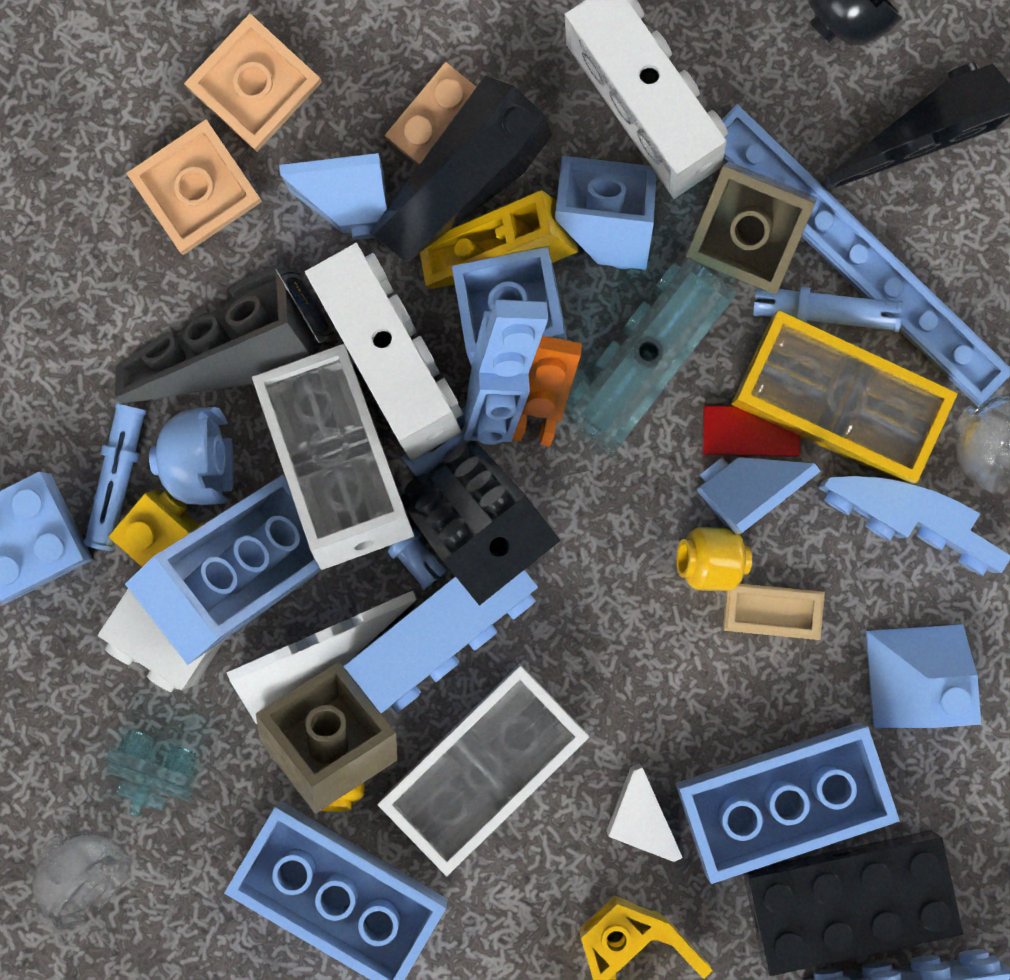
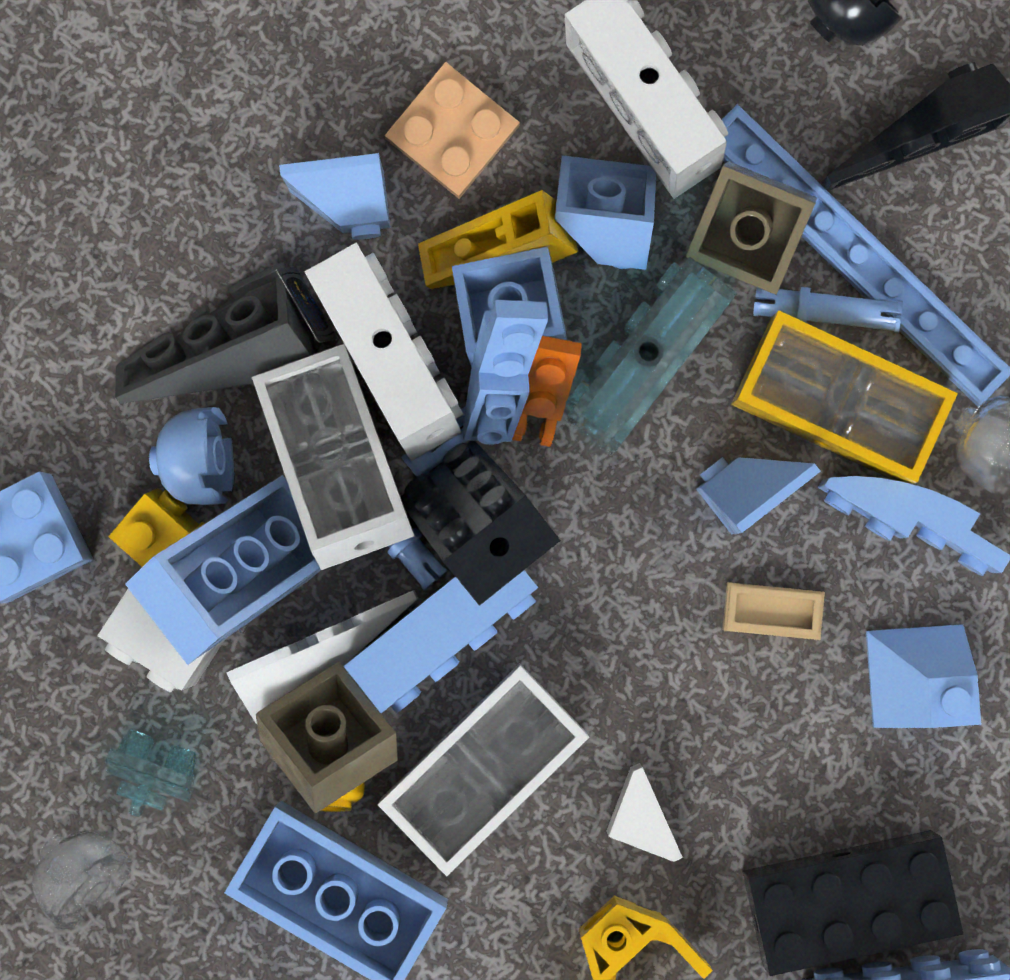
(126, 422): light blue pin -> none
(194, 187): light nougat plate -> none
(253, 82): light nougat plate -> none
(469, 164): black wedge -> none
(713, 559): yellow head -> none
(740, 433): red tile -> none
(787, 802): light blue brick -> none

